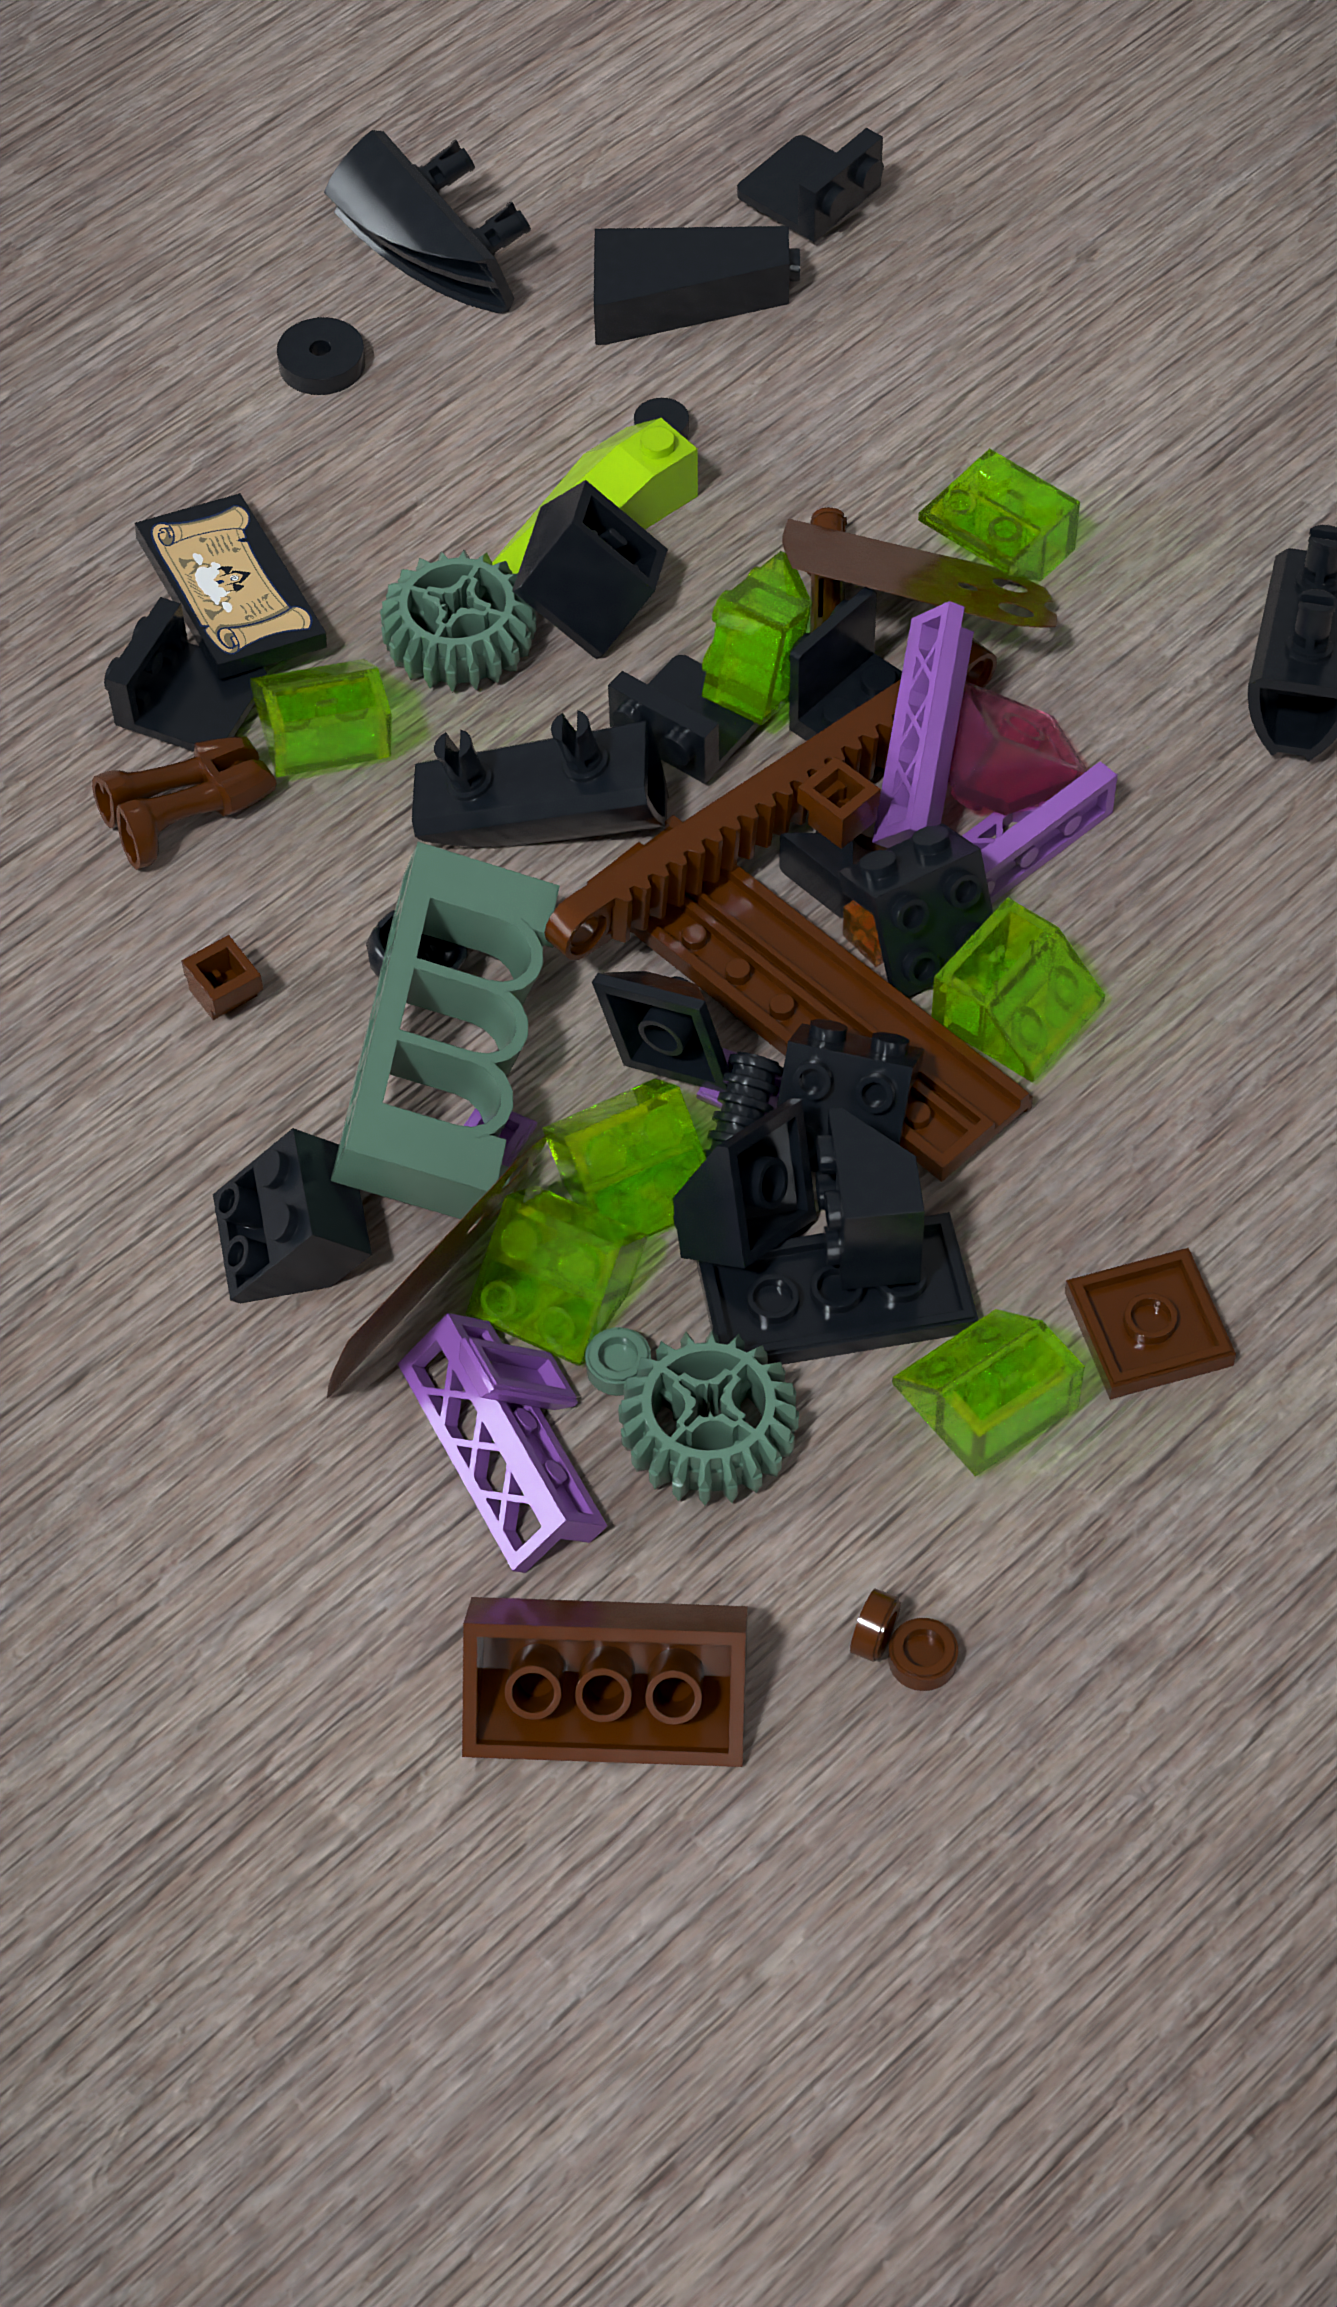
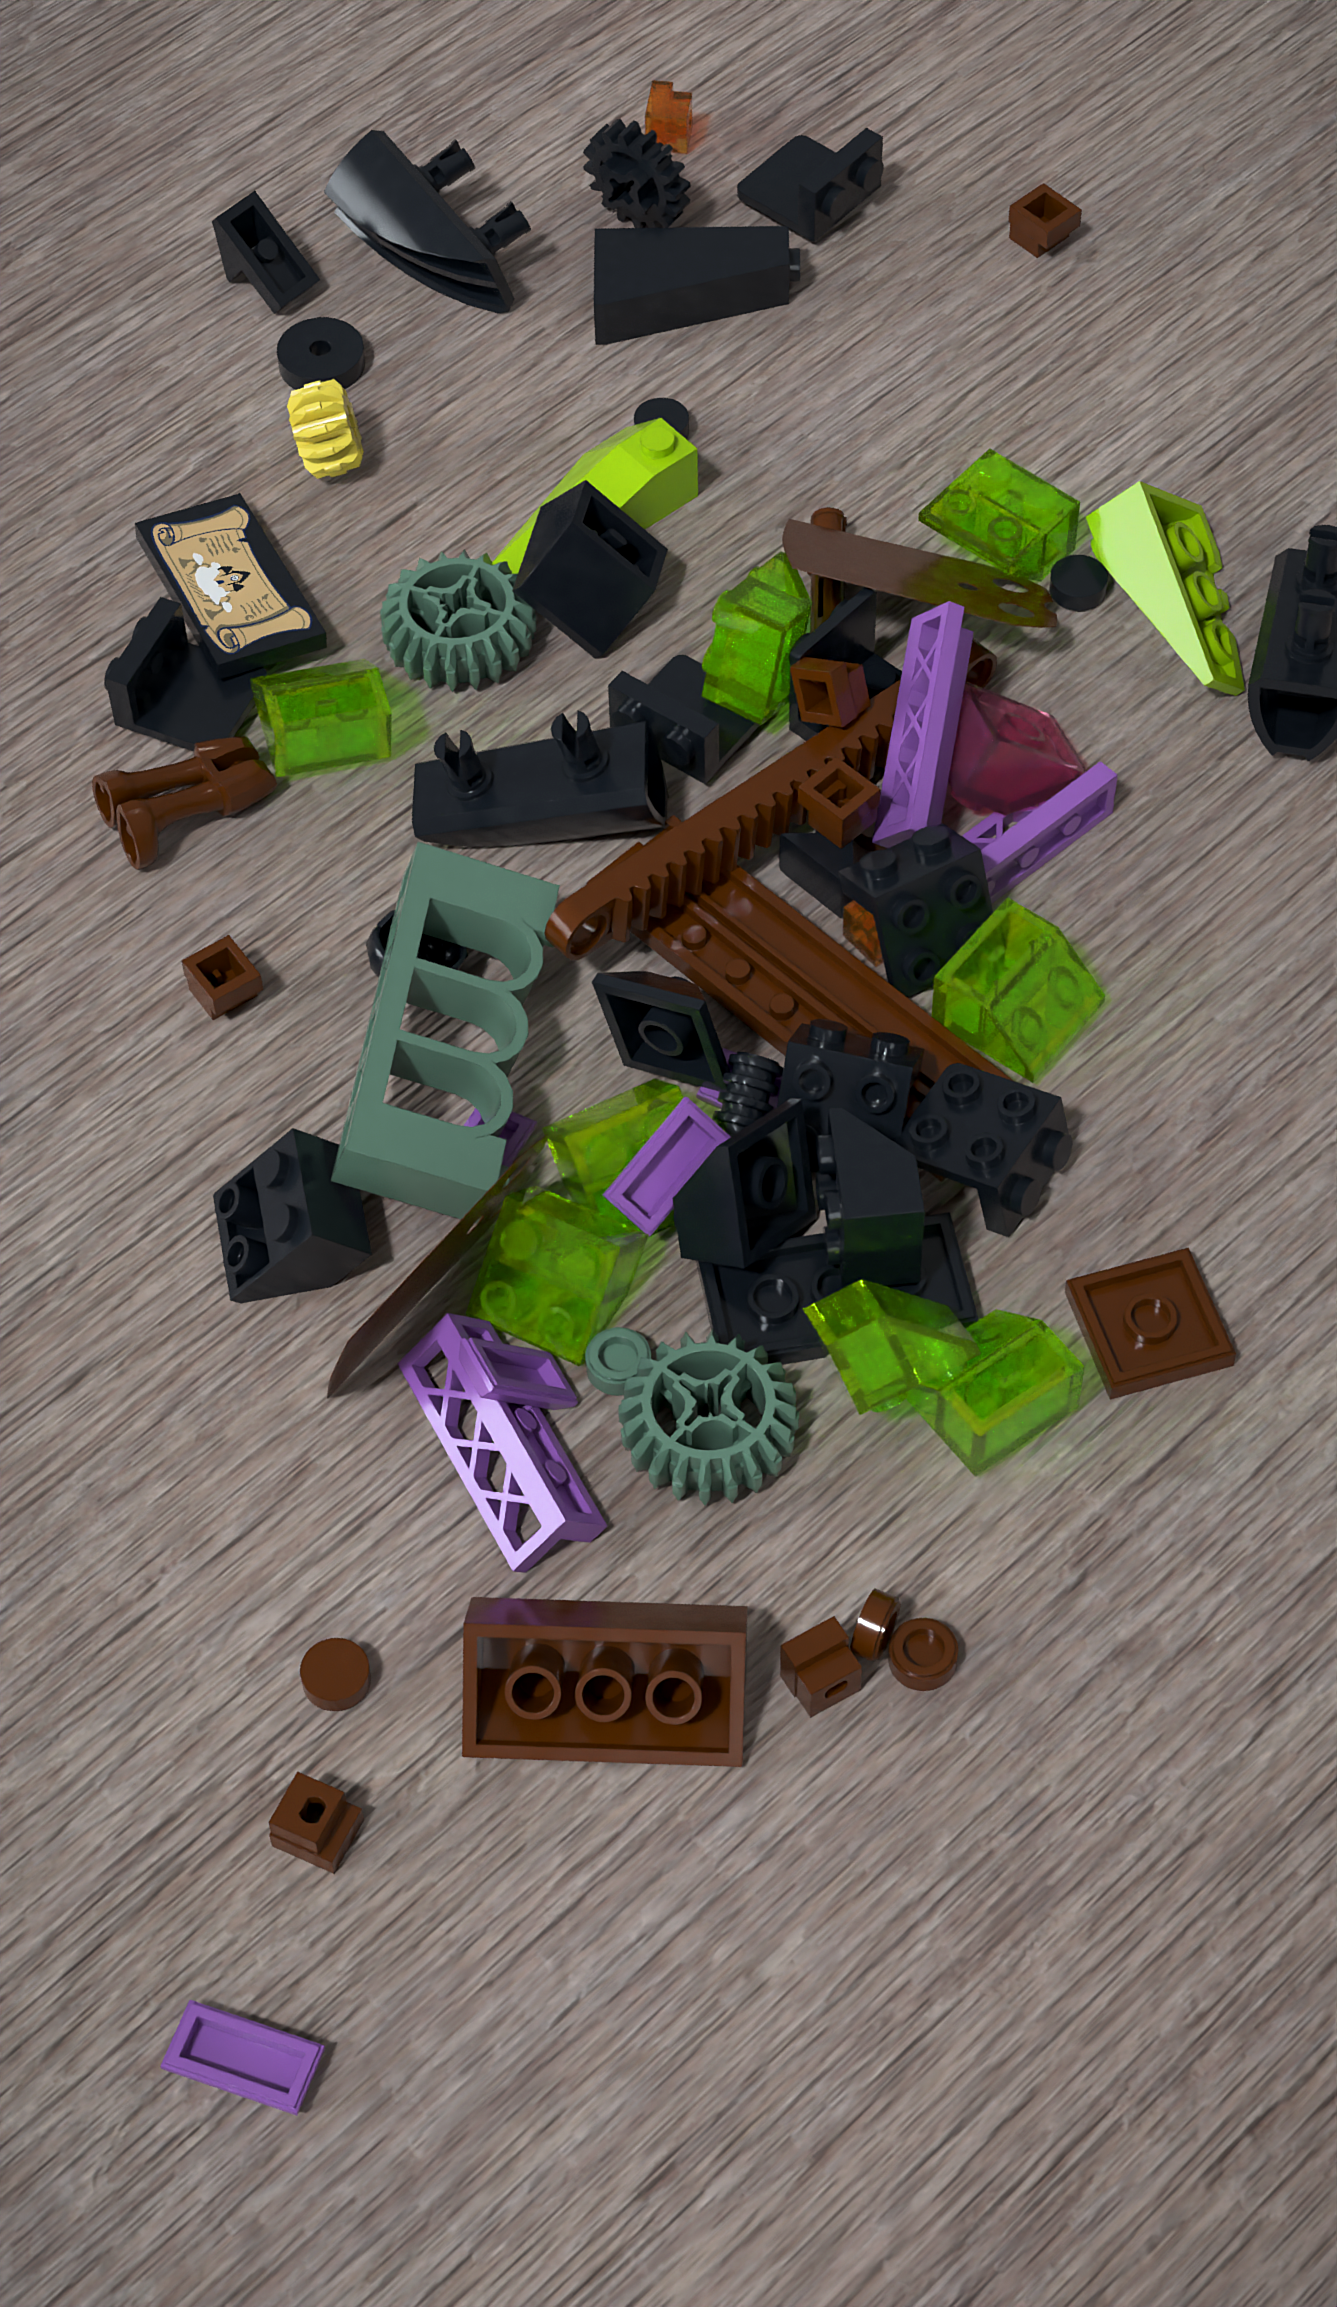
(243, 2057): none -> medium lavender tile
(261, 249): none -> black slope
(320, 1842): none -> reddish brown piece
(325, 428): none -> light yellow gear
(335, 1674): none -> reddish brown tile
(636, 175): none -> black gear
(664, 1165): none -> medium lavender tile
(669, 115): none -> clear orange piece
(820, 1667): none -> reddish brown piece
(829, 691): none -> reddish brown piece
(888, 1342): none -> clear neon green slope
(990, 1138): none -> black bracket
(1042, 220): none -> reddish brown piece
(1078, 582): none -> black tile
(1167, 565): none -> lime wedge

